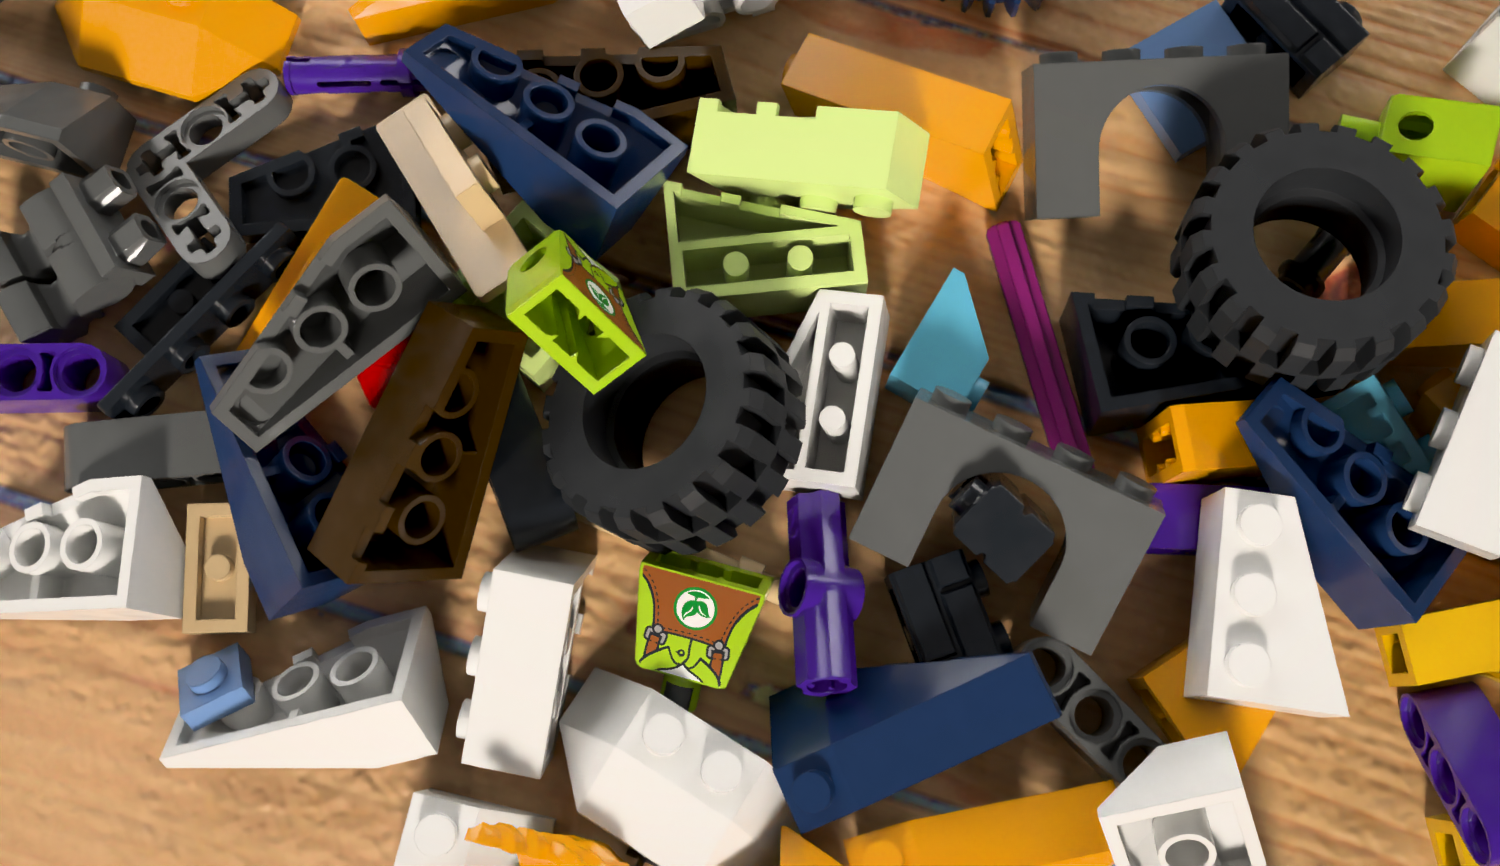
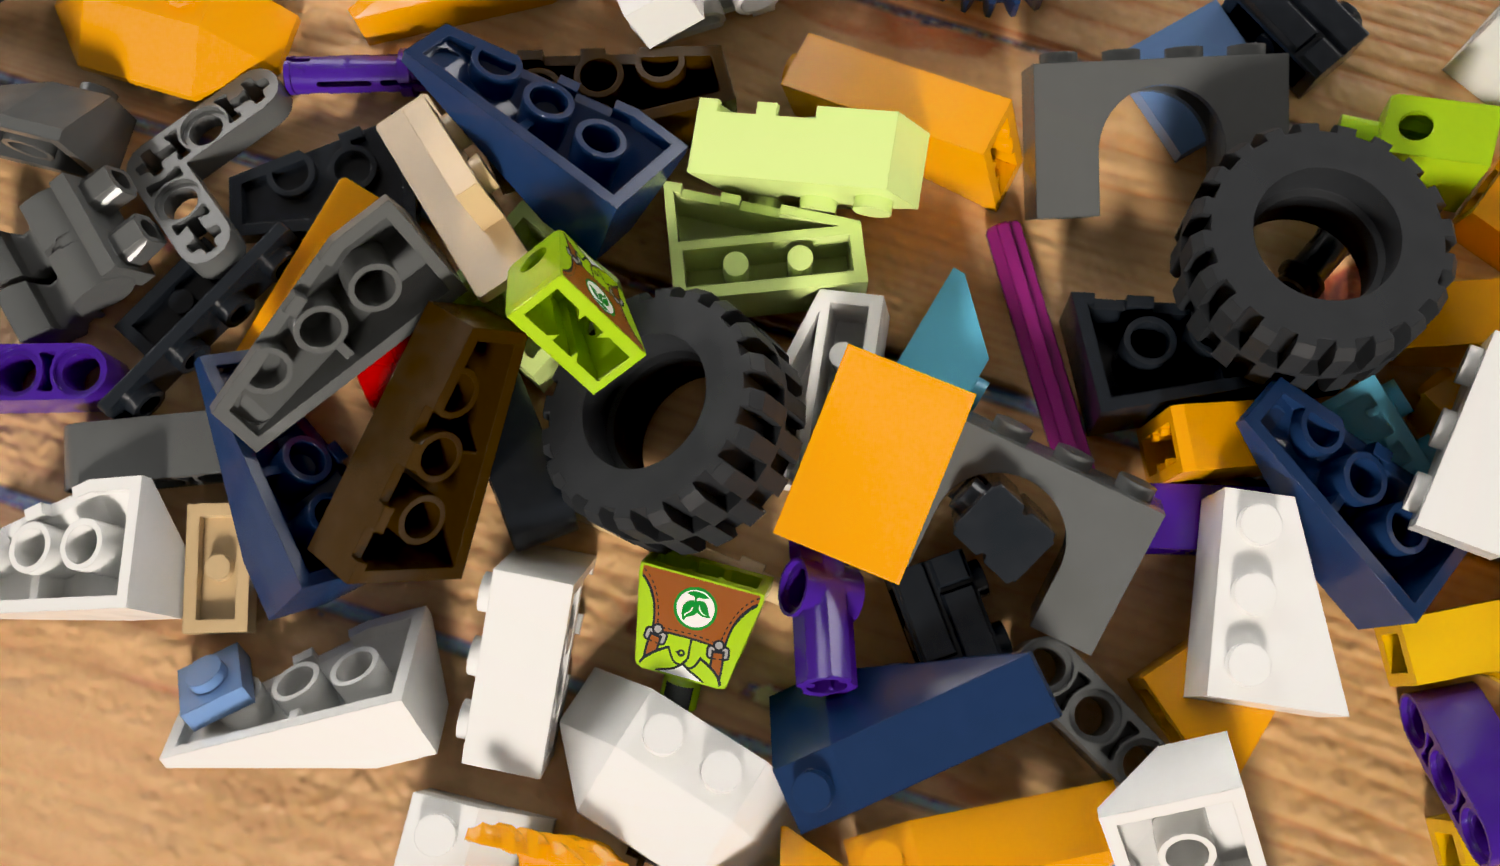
(874, 463): none -> light orange tile

